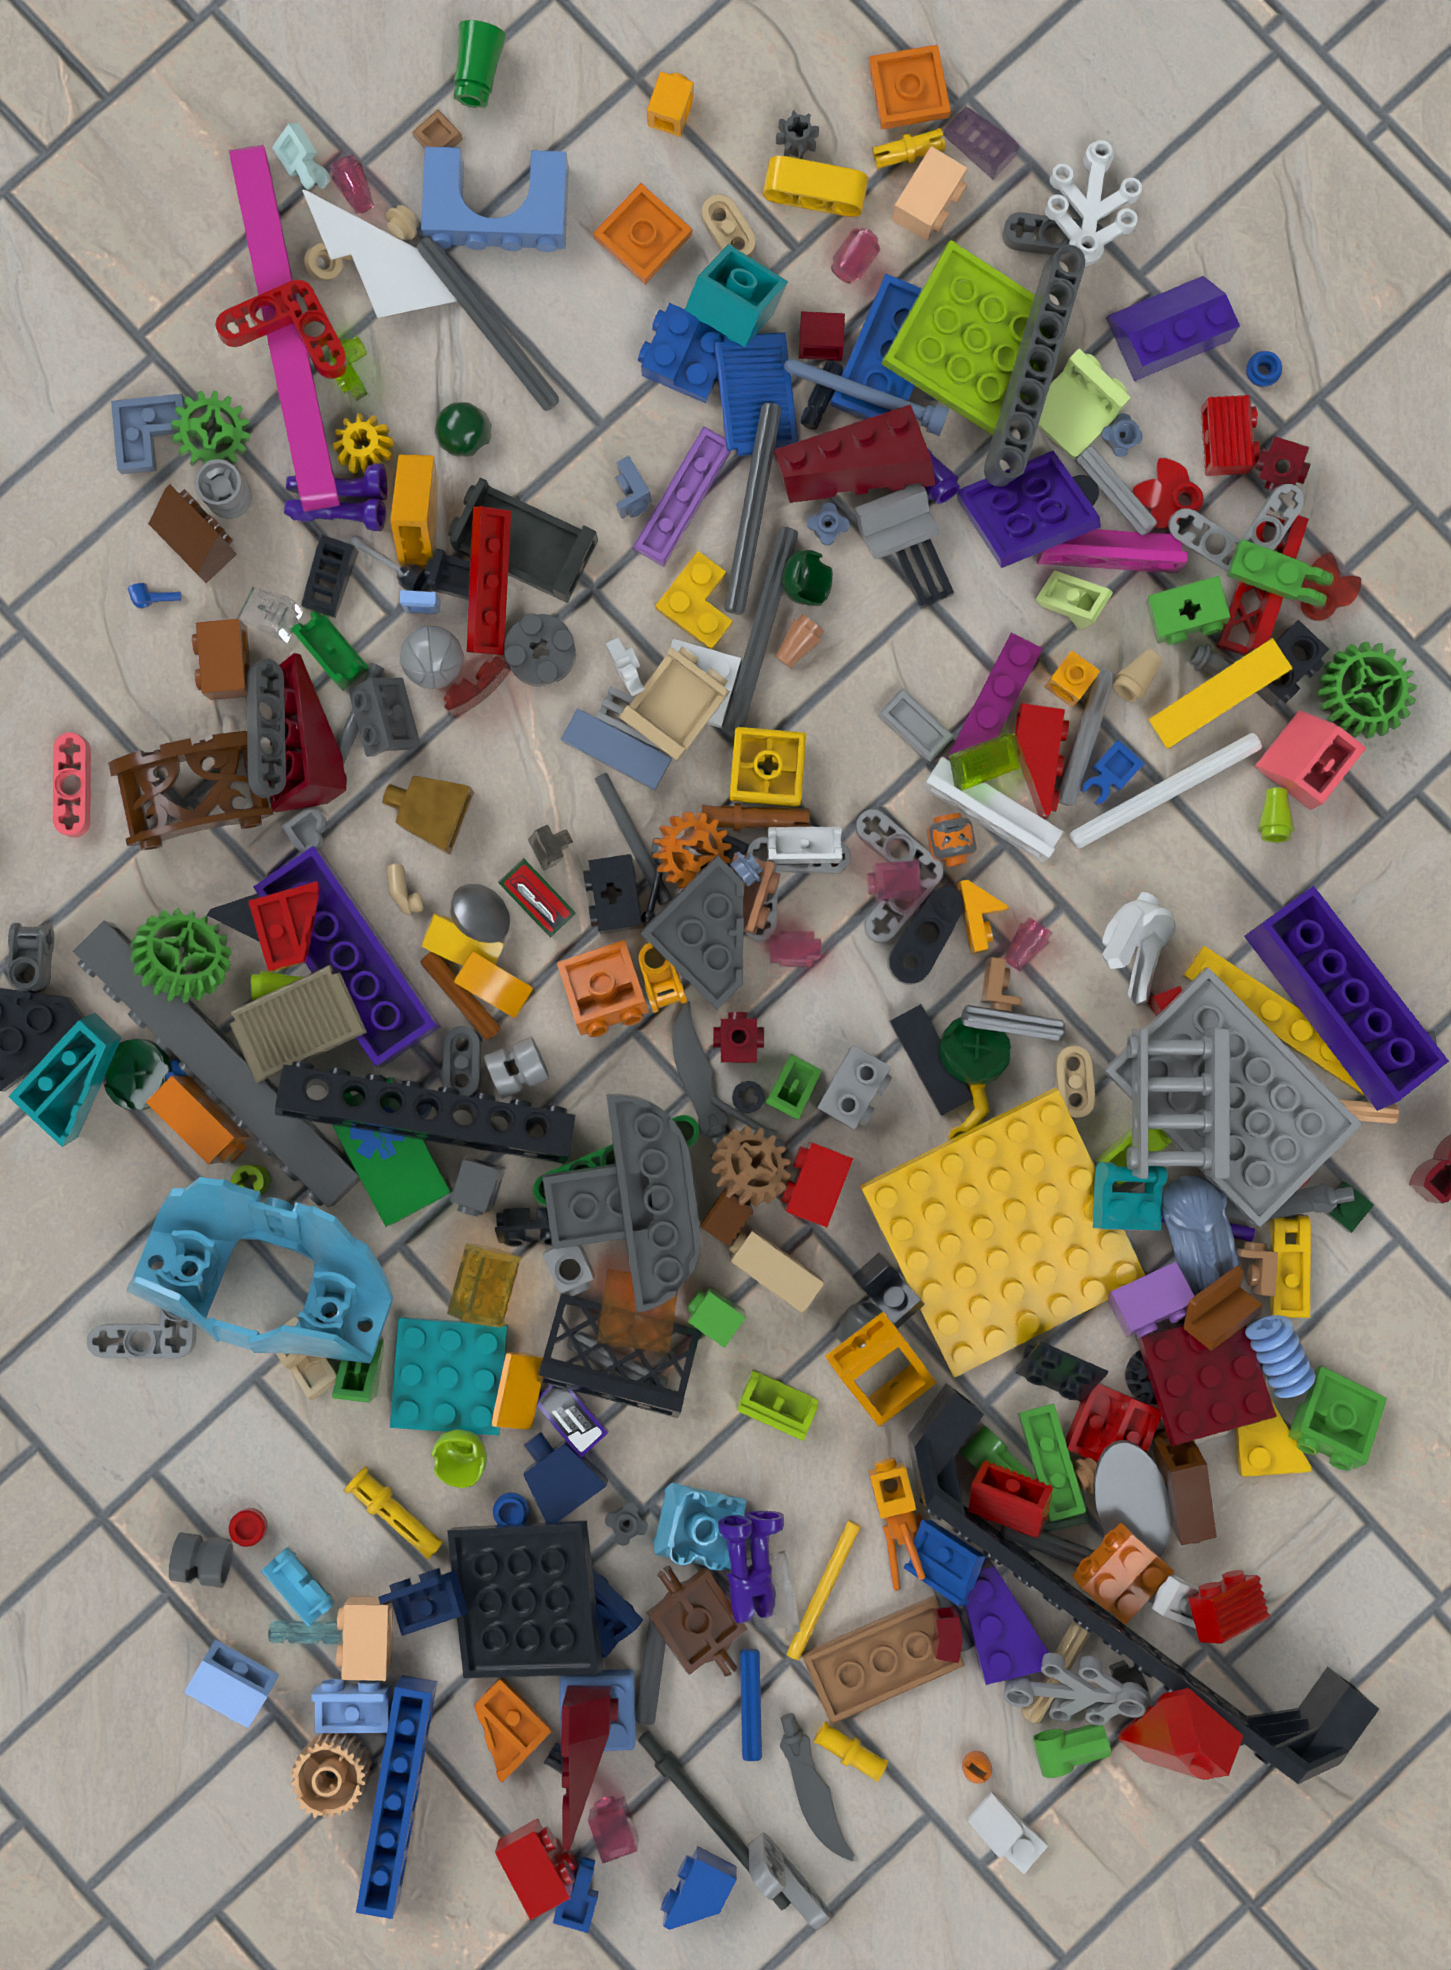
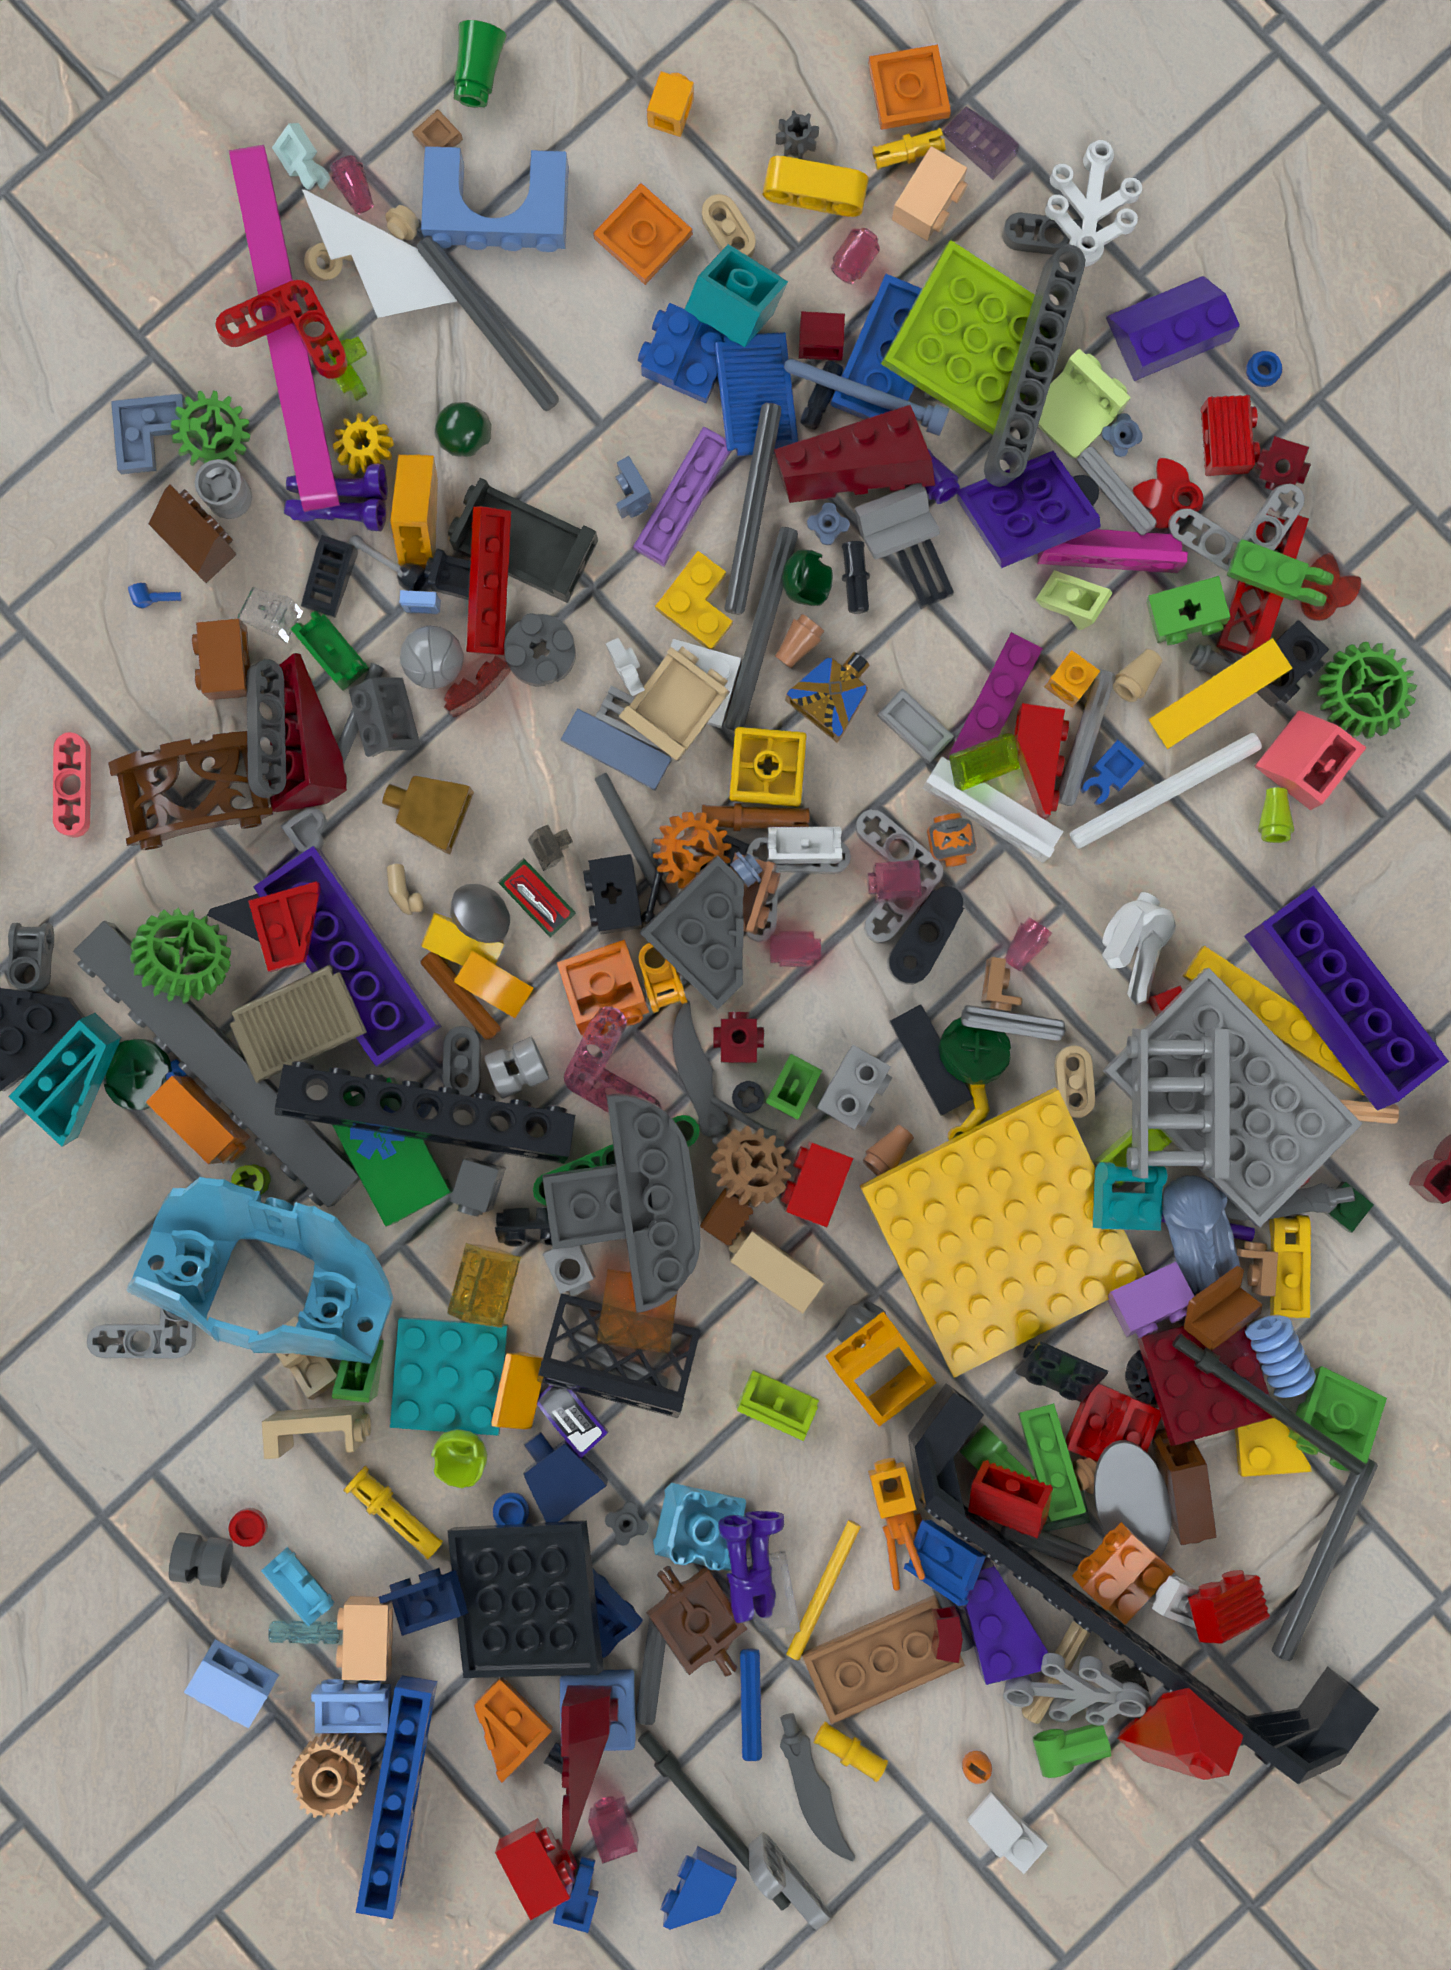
(268, 982): lime cone -> none
(280, 1427): none -> tan panel
(594, 1067): none -> clear pink beam
(715, 1315): bright green brick -> none
(831, 694): none -> torso
(855, 577): none -> black axle
(888, 1151): none -> nougat cone
(888, 1290): black slope -> none
(977, 904): light orange slope -> none
(1209, 1363): none -> pearl dark grey bar
(1323, 1562): none -> dark grey axle

